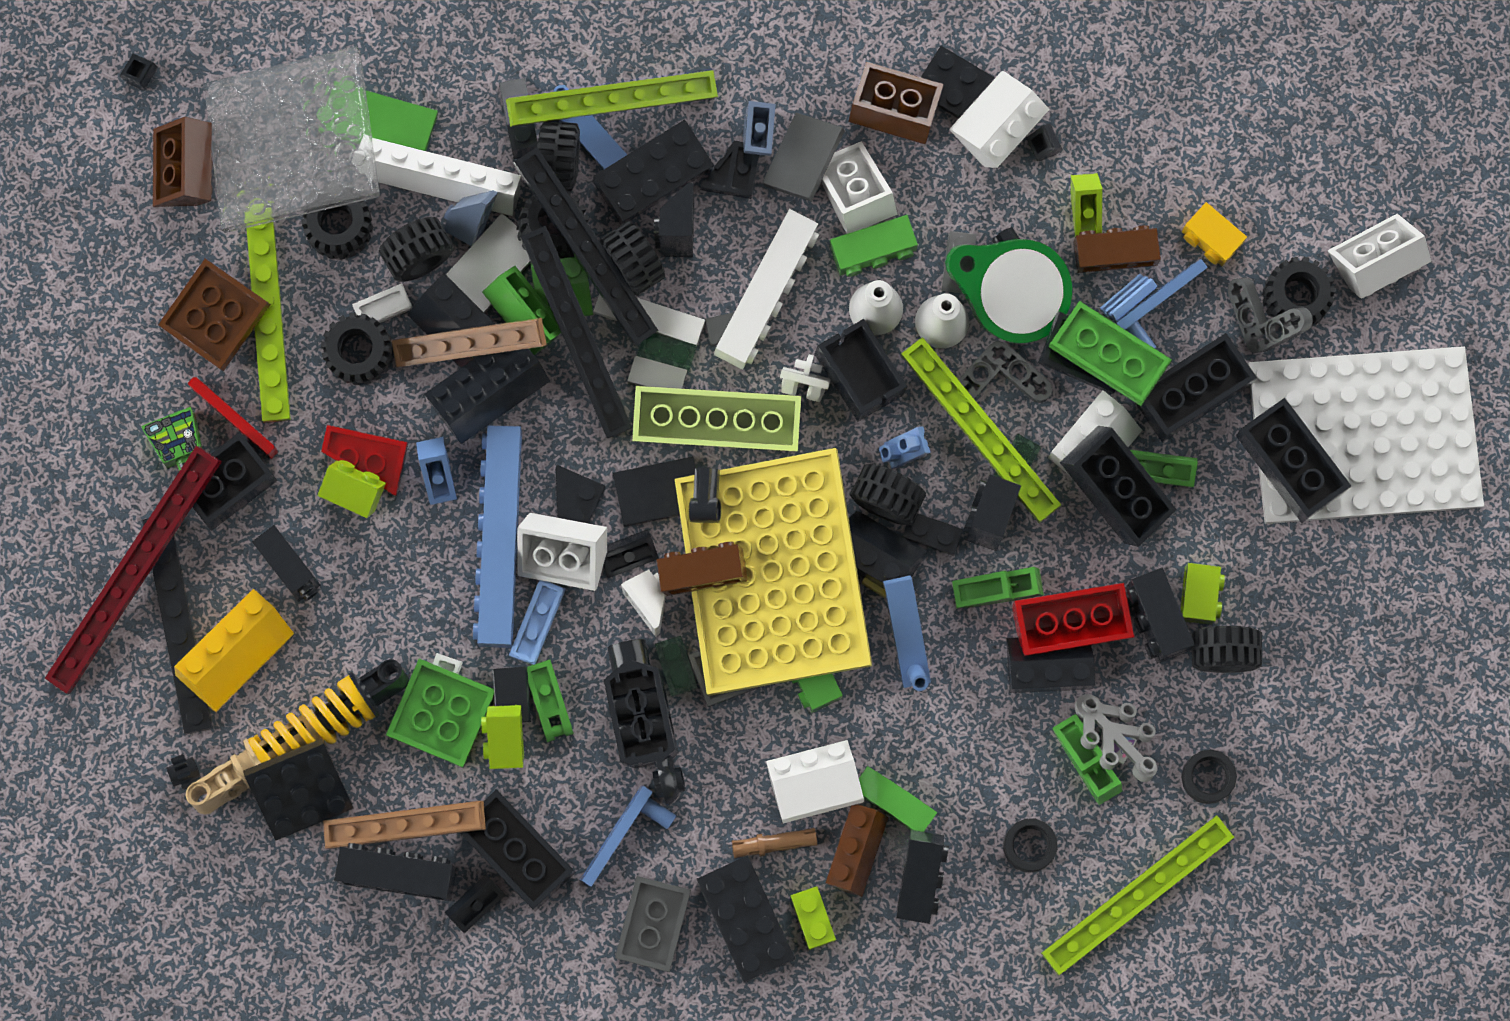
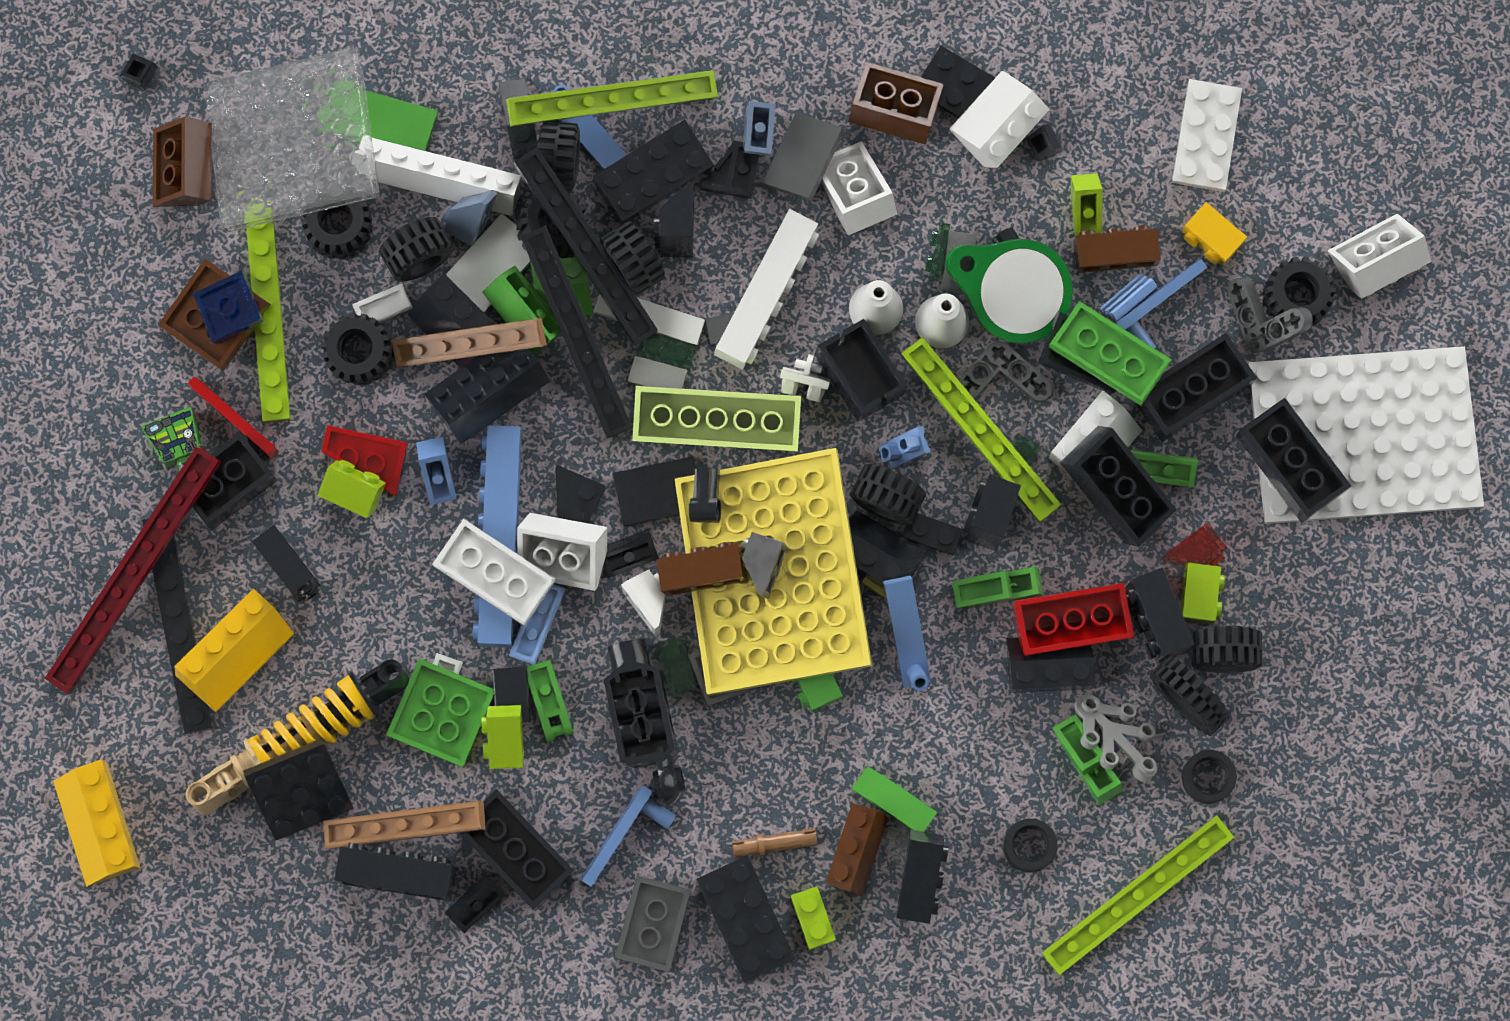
(96, 823): none -> yellow slope
(183, 771): black gear -> none
(228, 307): none -> clear blue plate
(494, 572): none -> white tile
(763, 560): none -> flat silver slope
(815, 781): white slope -> none
(873, 246): bright green brick -> none
(939, 241): none -> clear green plate
(1189, 695): none -> black tyre
(1199, 548): none -> clear red slope
(1206, 135): none -> white plate

